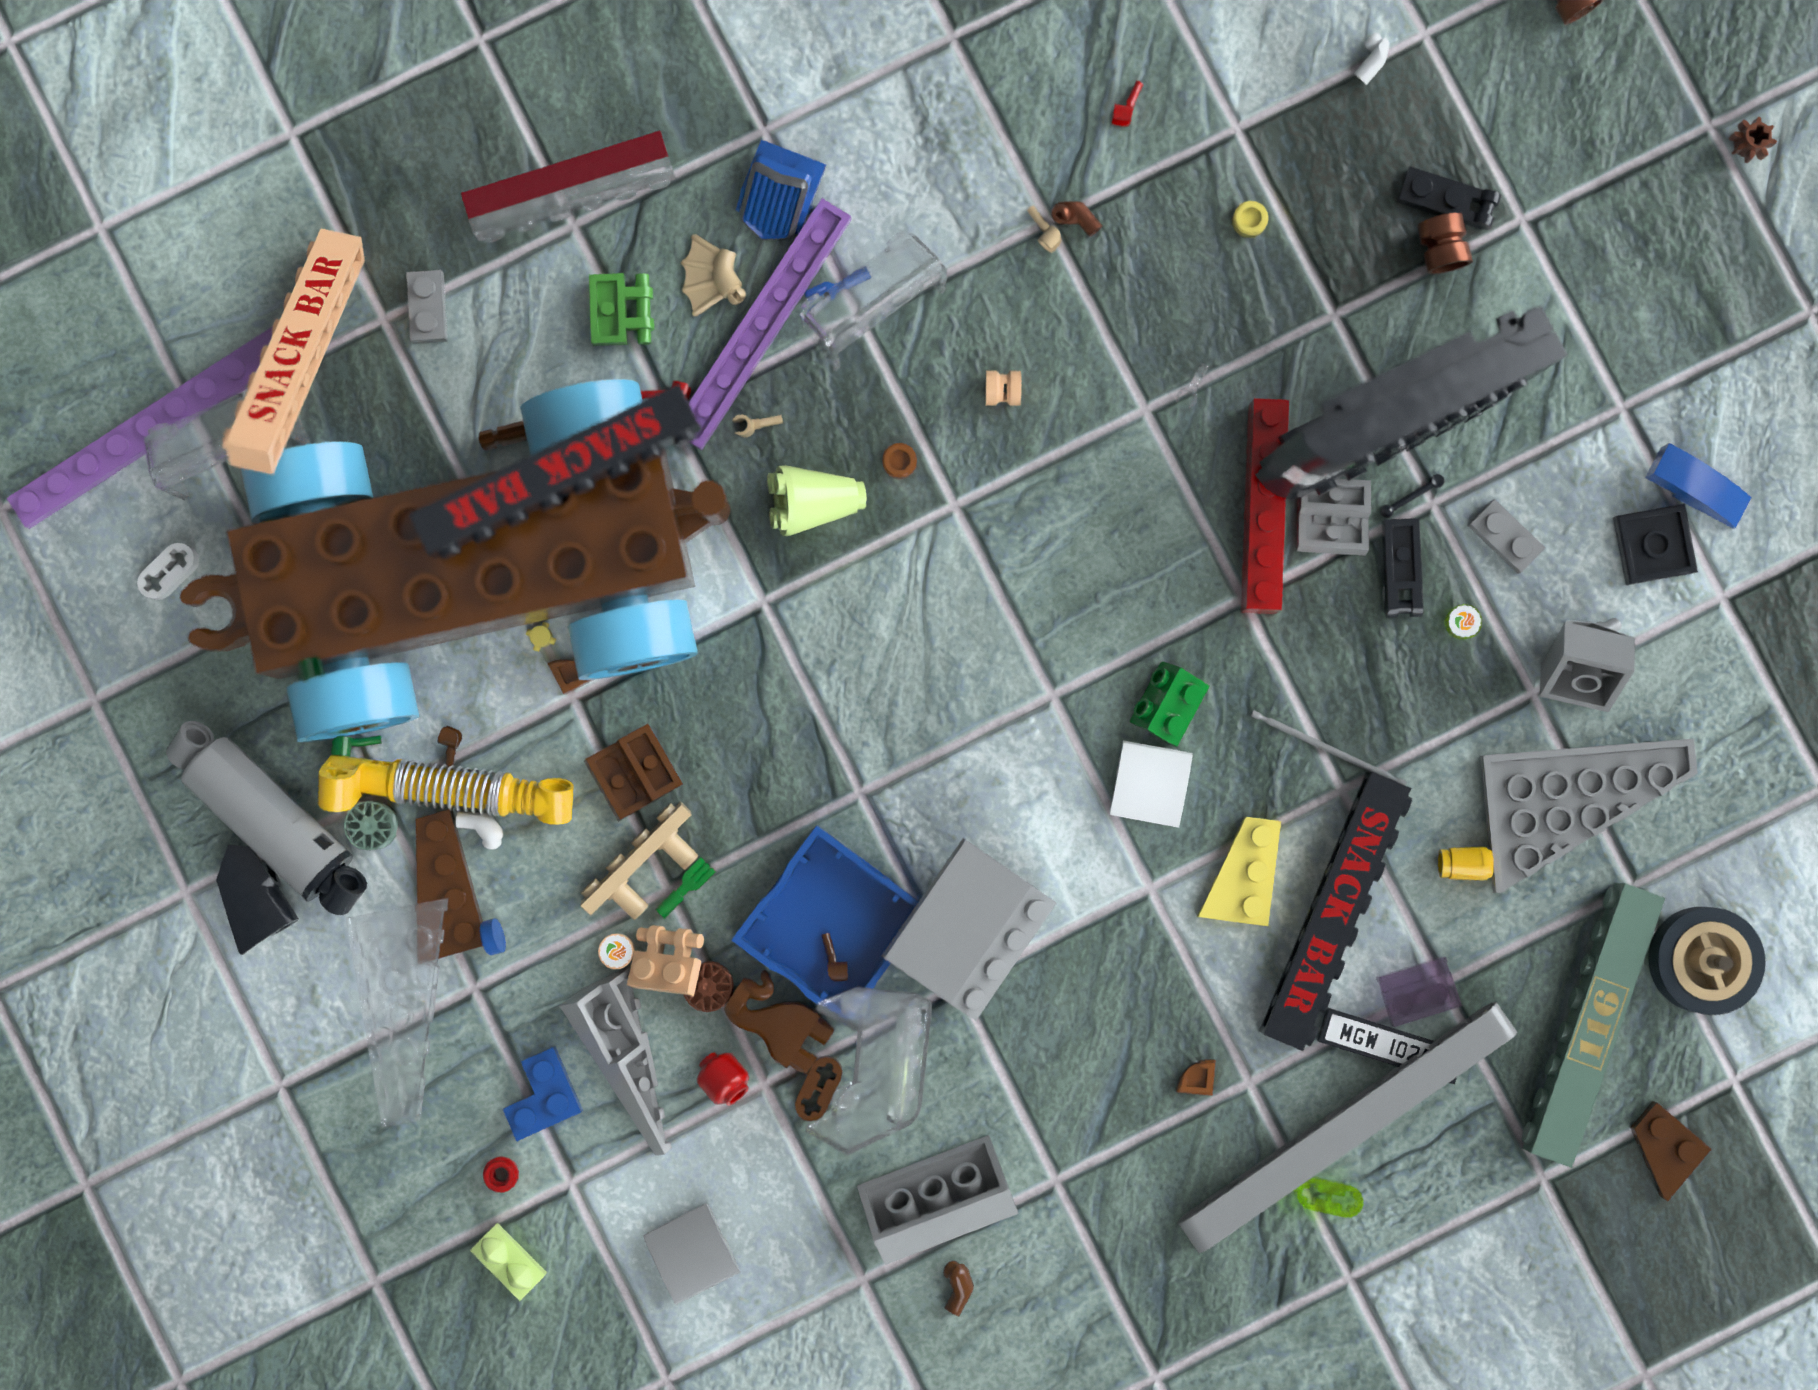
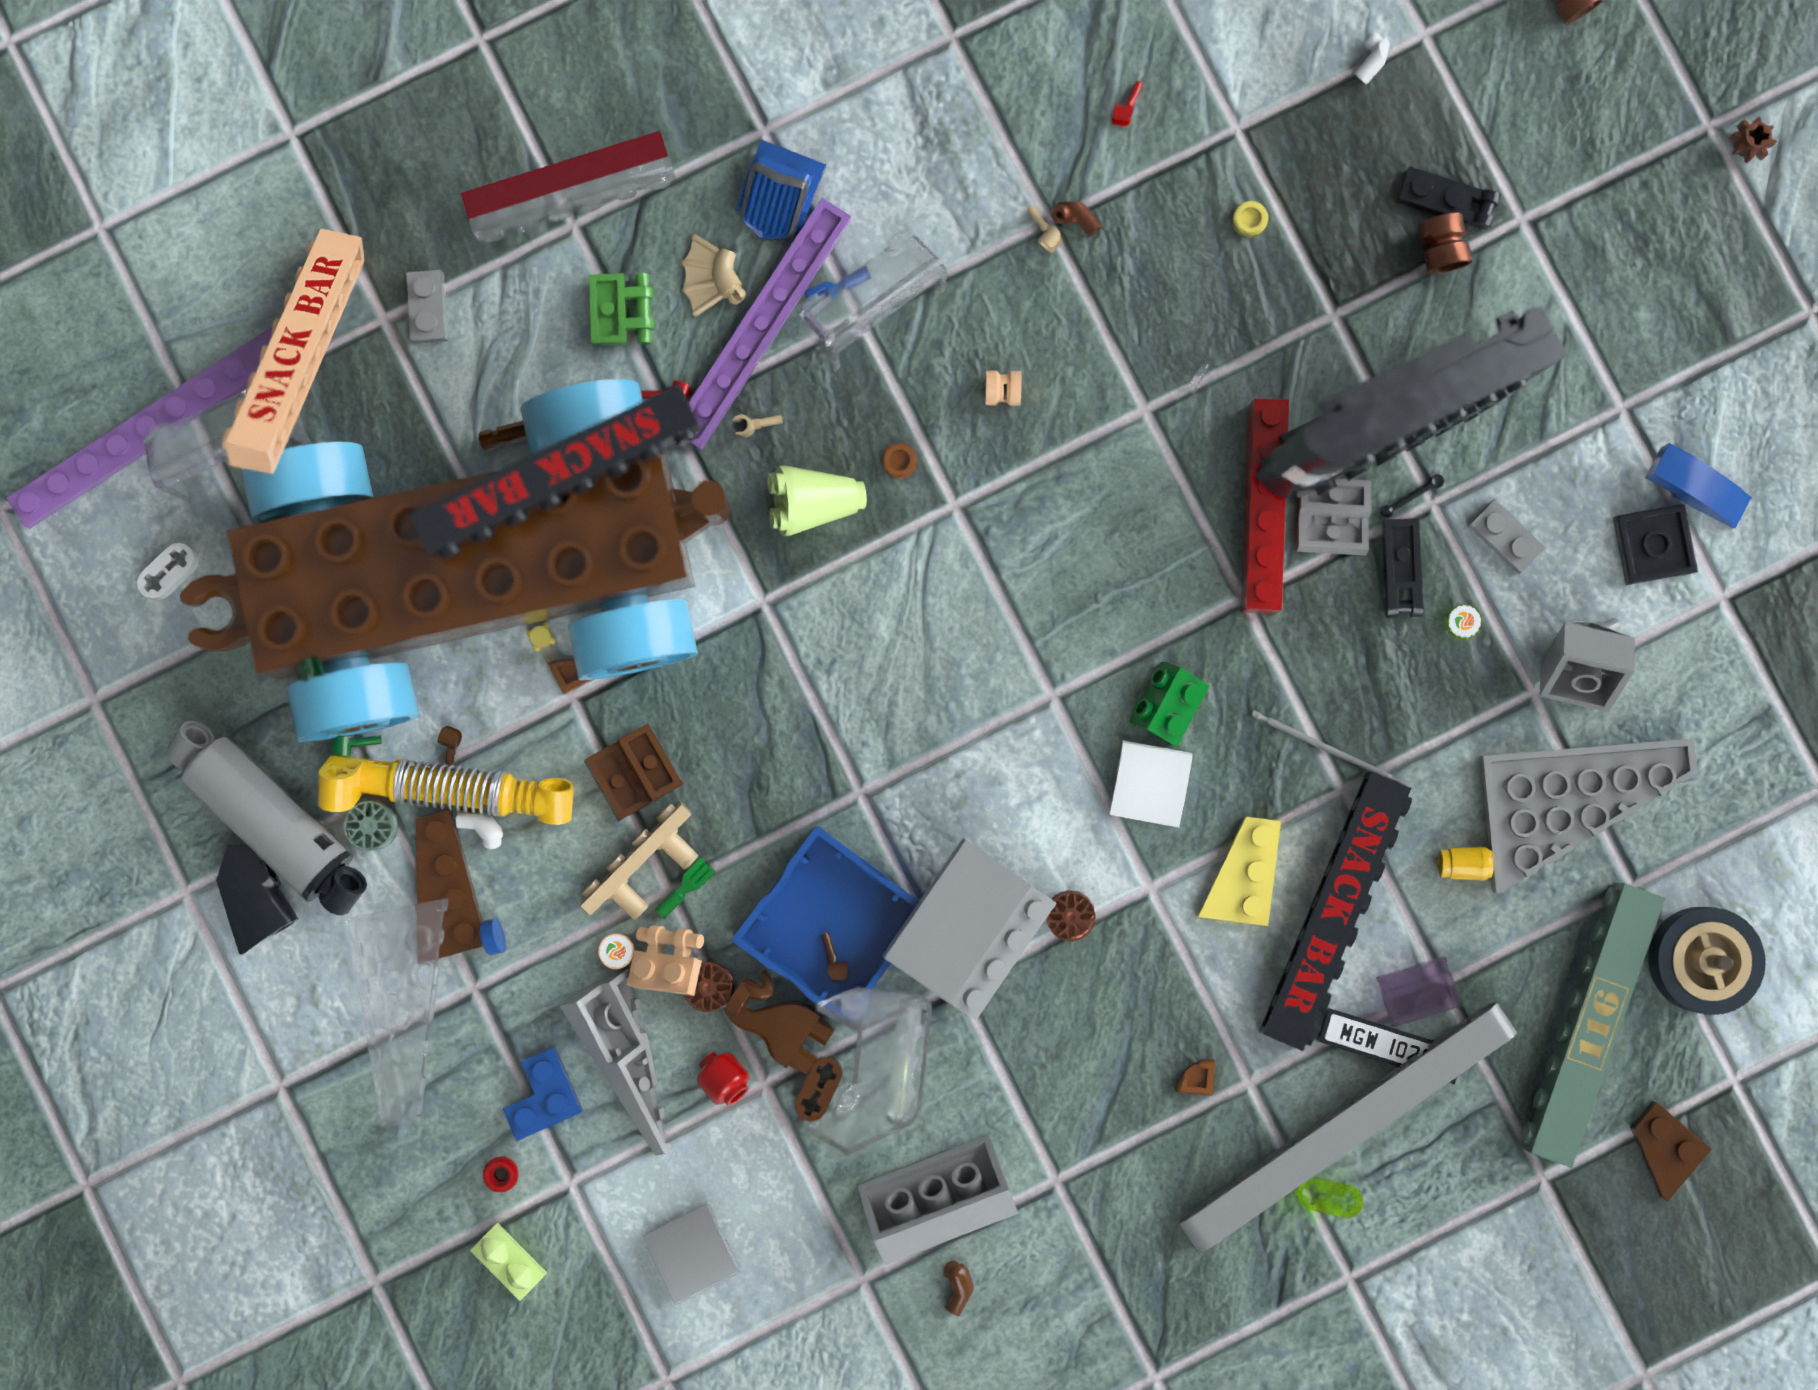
(1071, 916): none -> copper wheel

